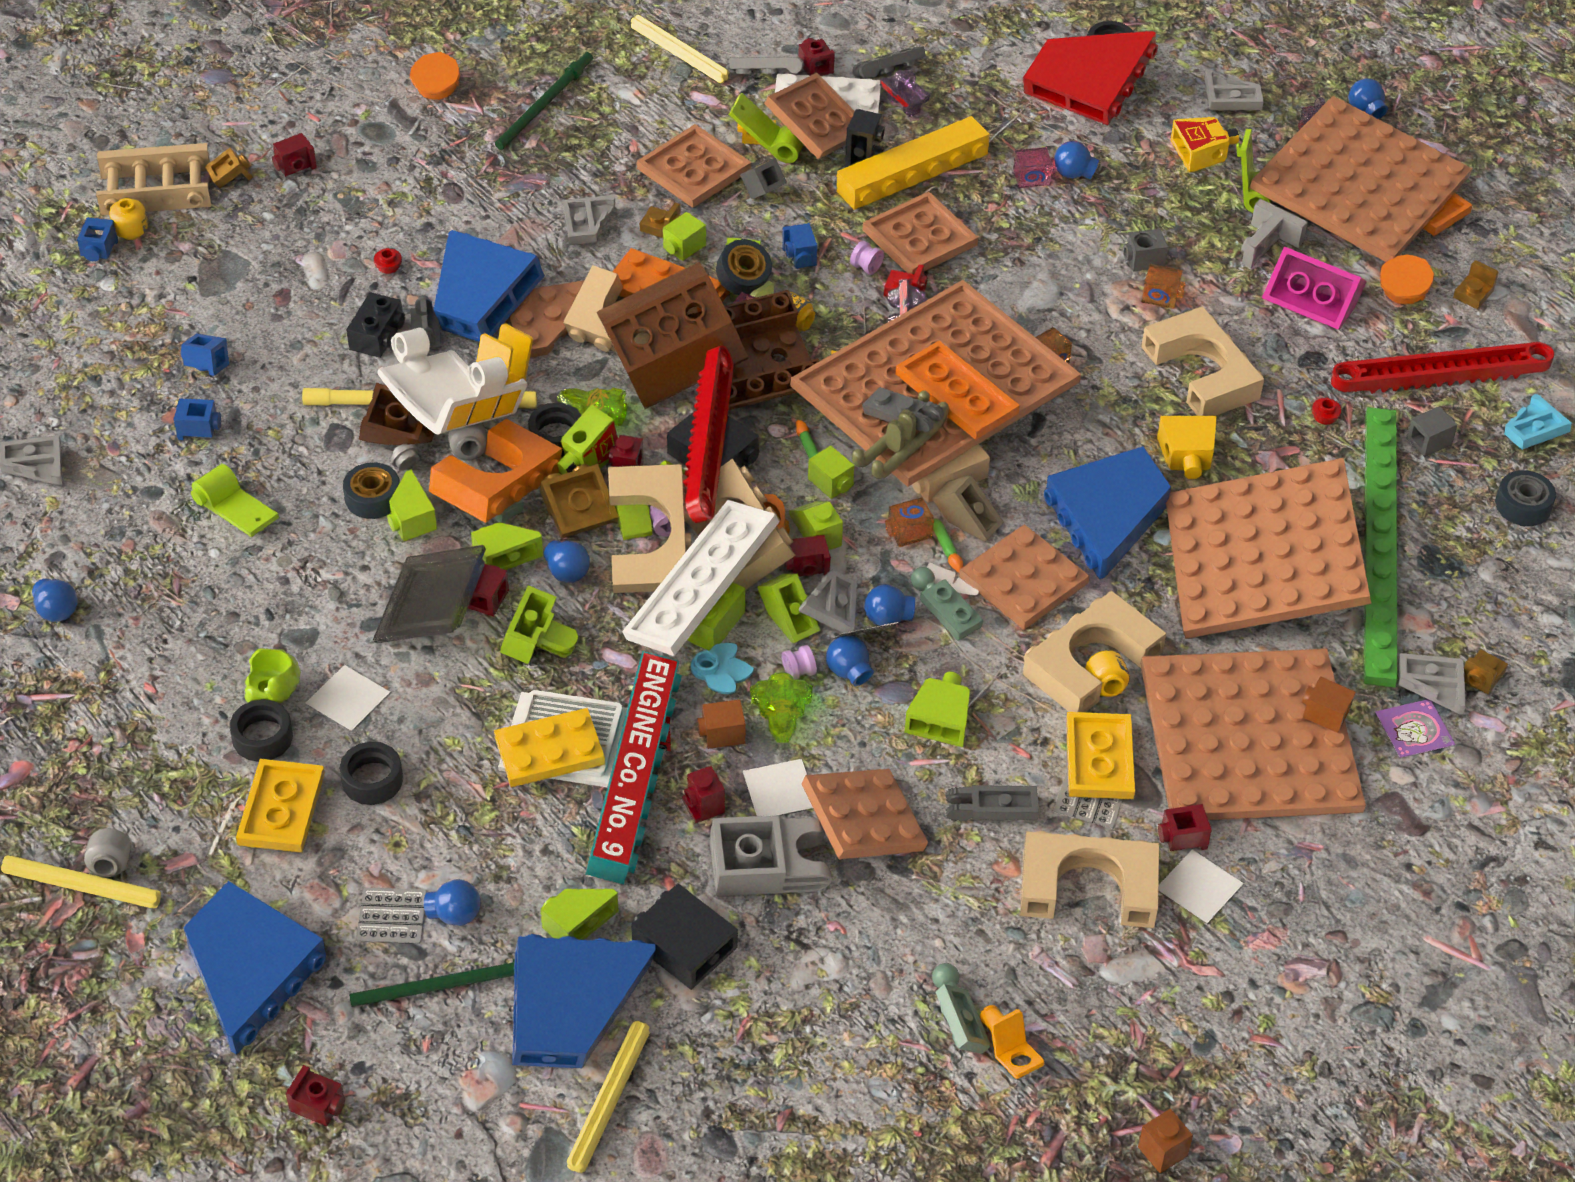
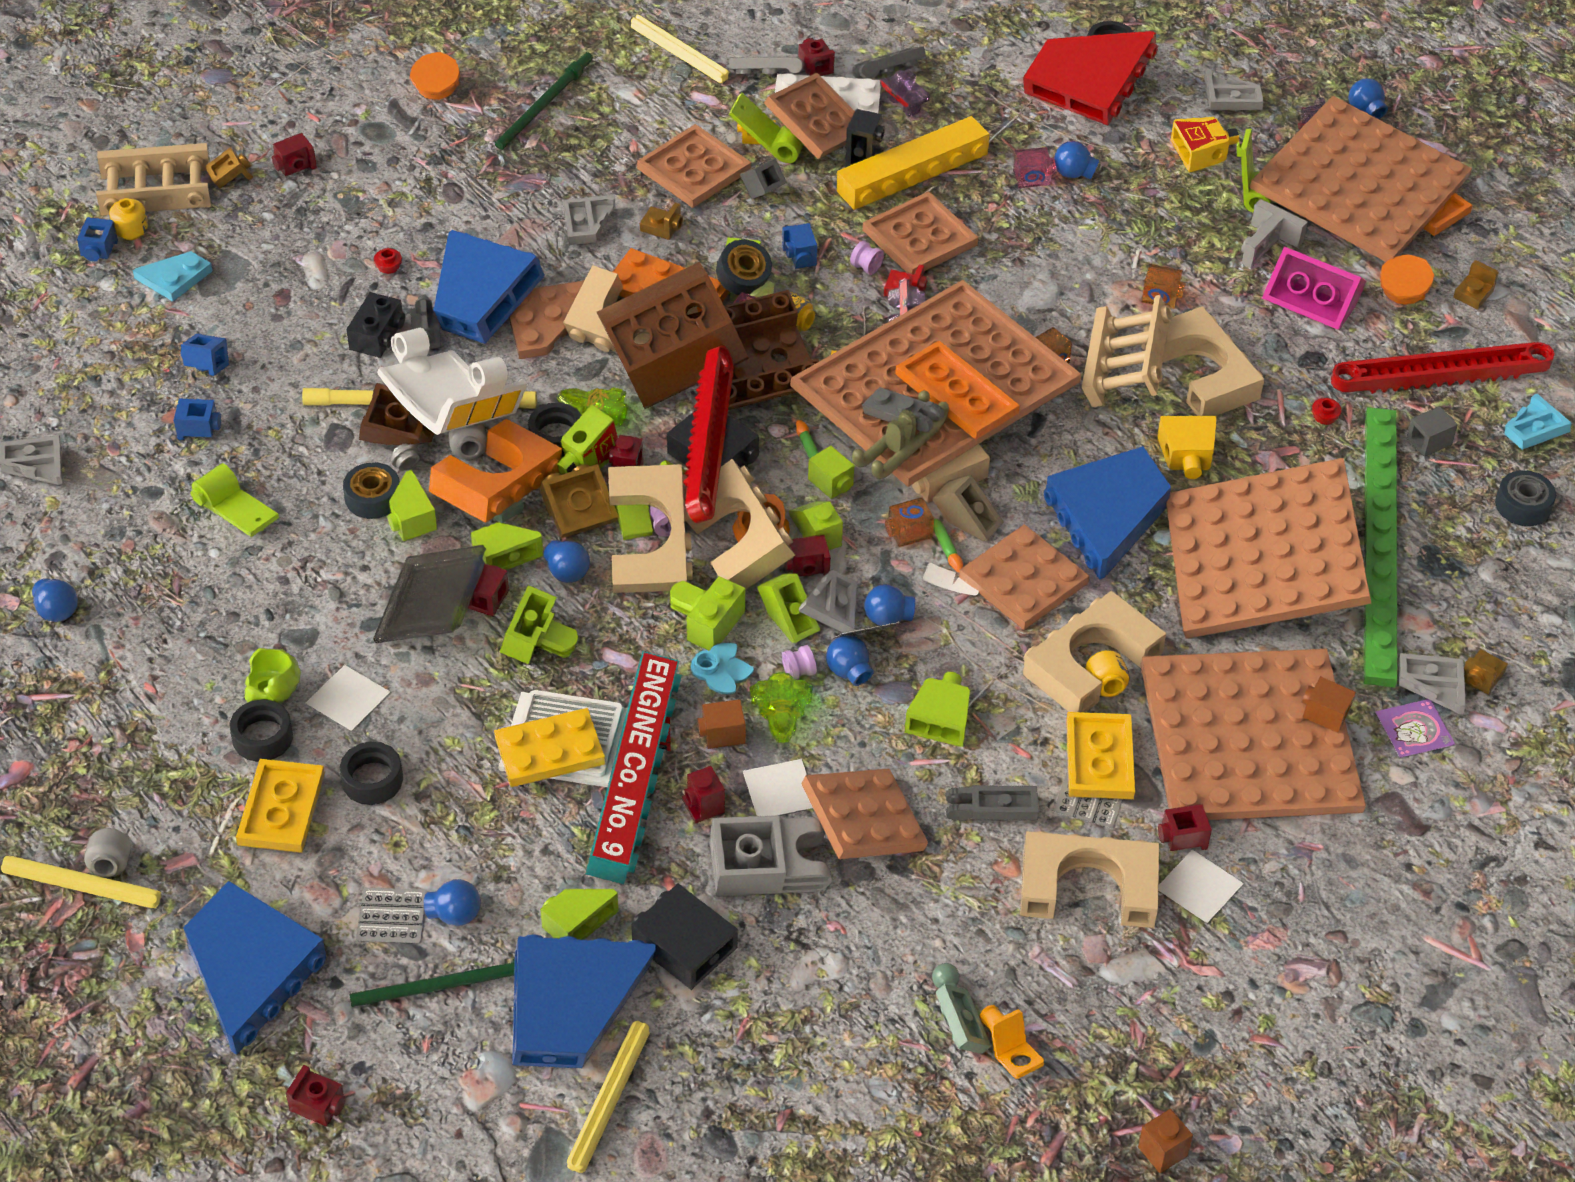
(173, 275): none -> medium azure wing
(512, 347): yellow piece -> none
(684, 236): lime brick -> none
(700, 577): white plate -> none
(946, 604): sand green plate -> none
(1104, 343): none -> tan fence
(1145, 249): dark grey brick -> none

